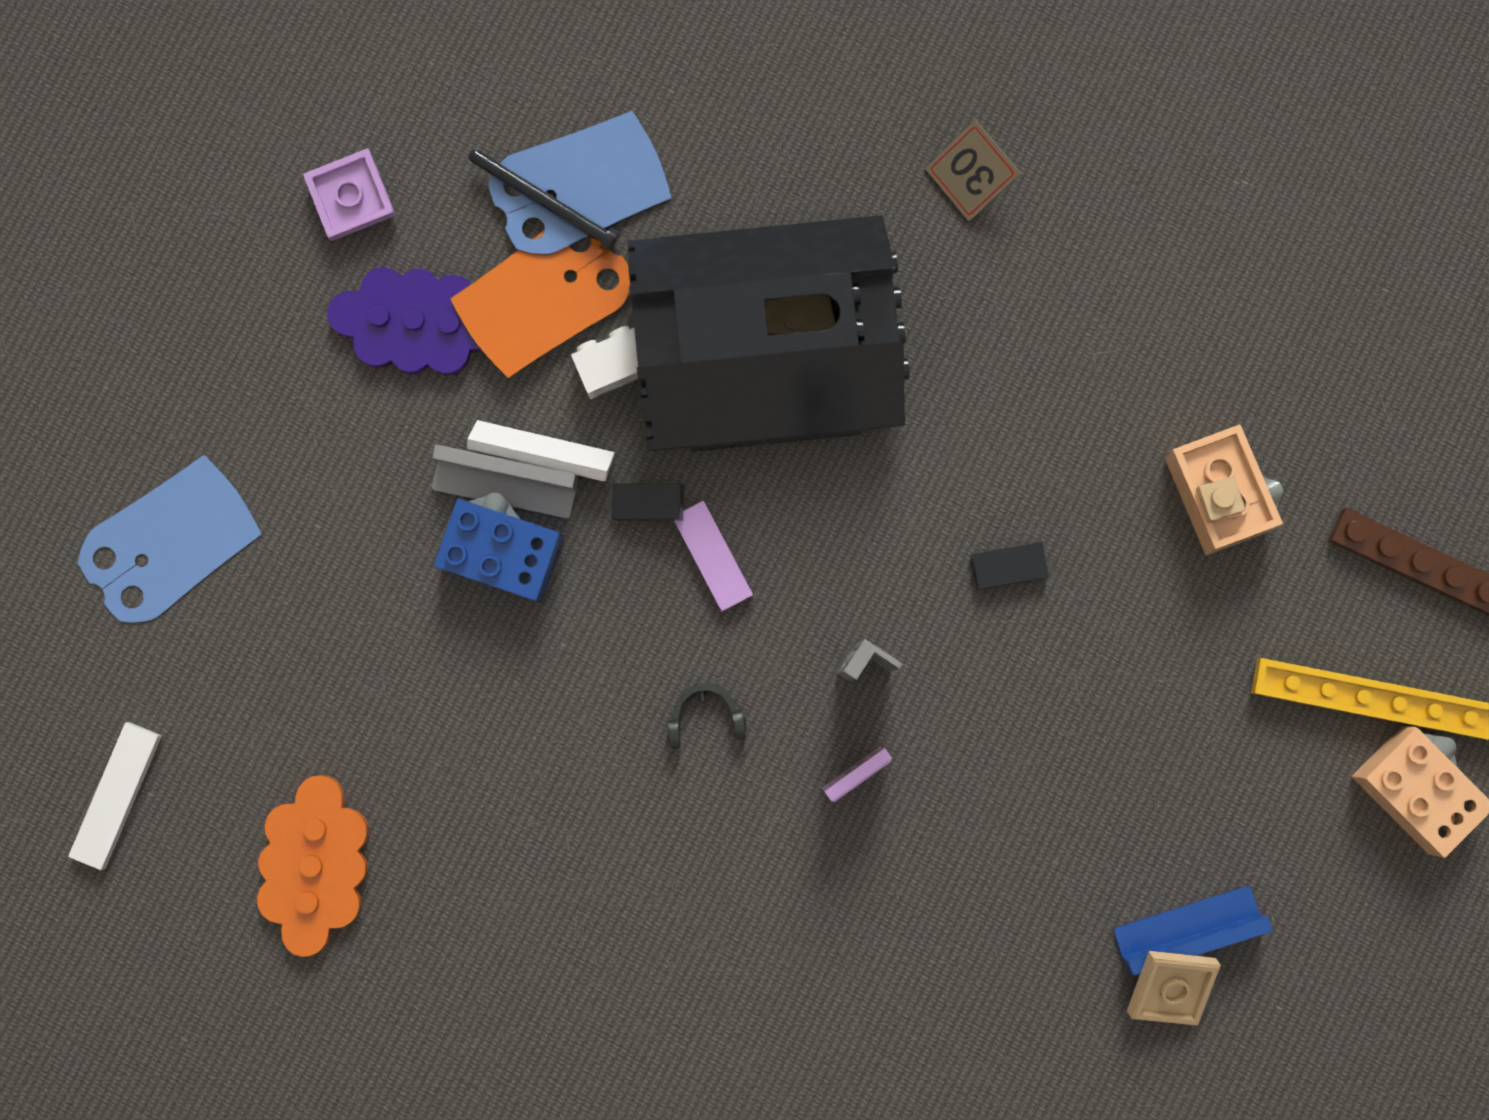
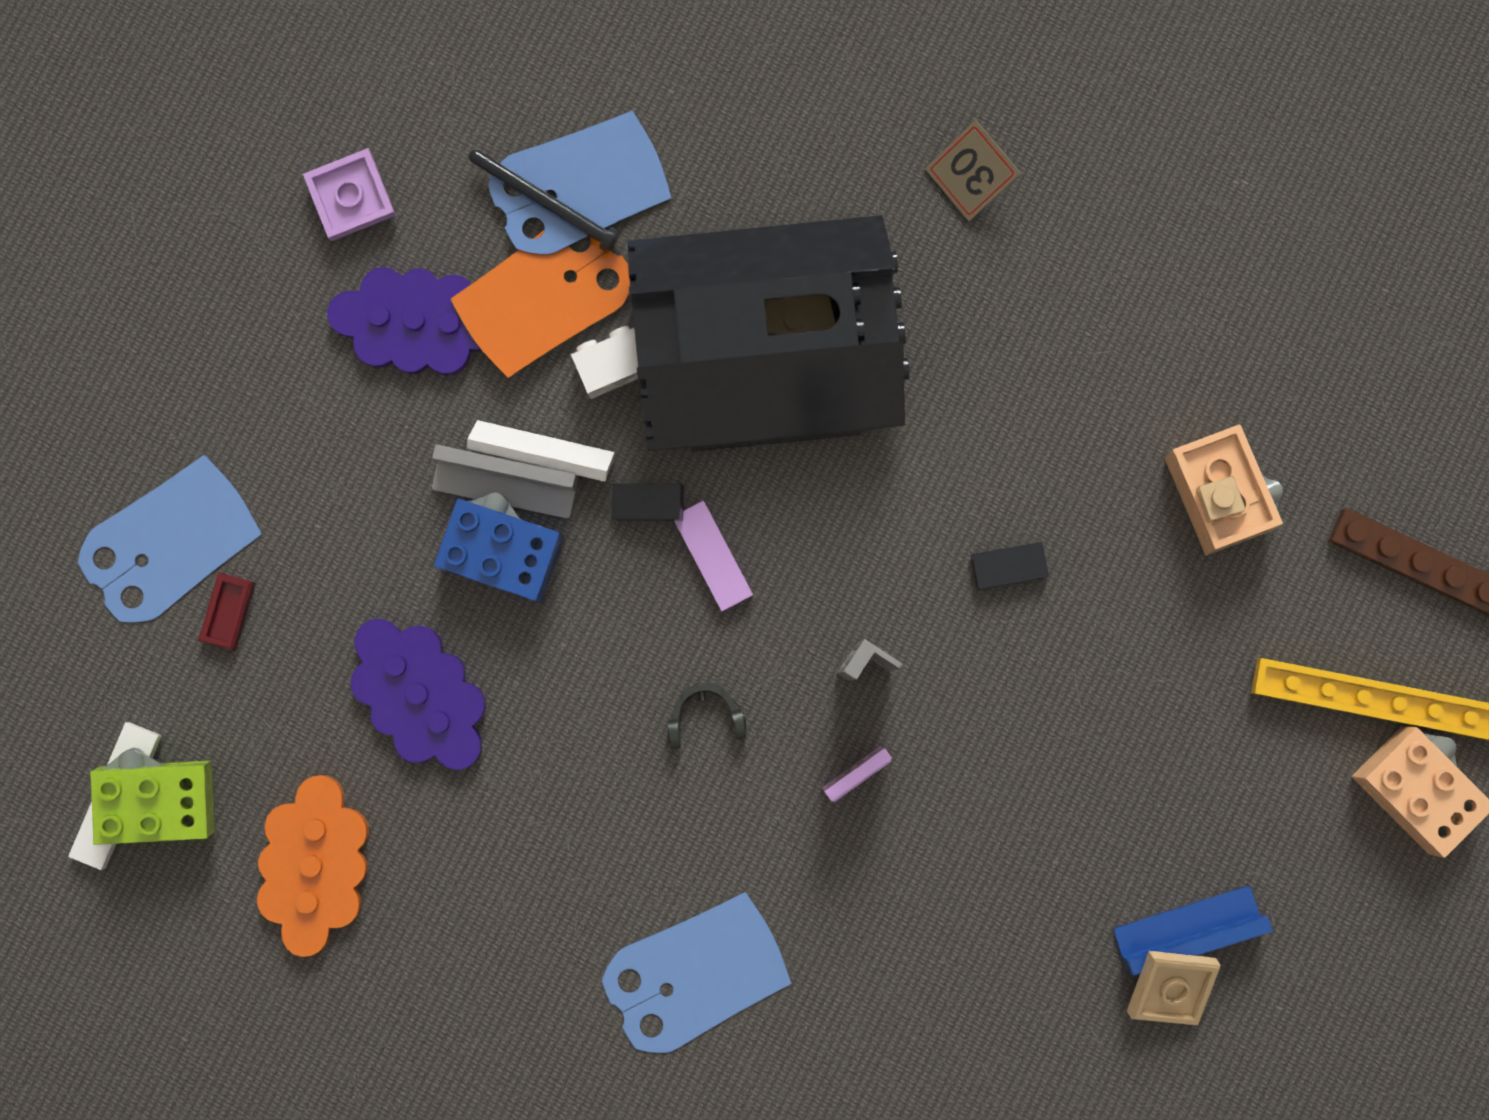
(151, 800): none -> lime piece
(226, 611): none -> dark red tile
(418, 694): none -> dark purple plate
(715, 967): none -> medium blue piece

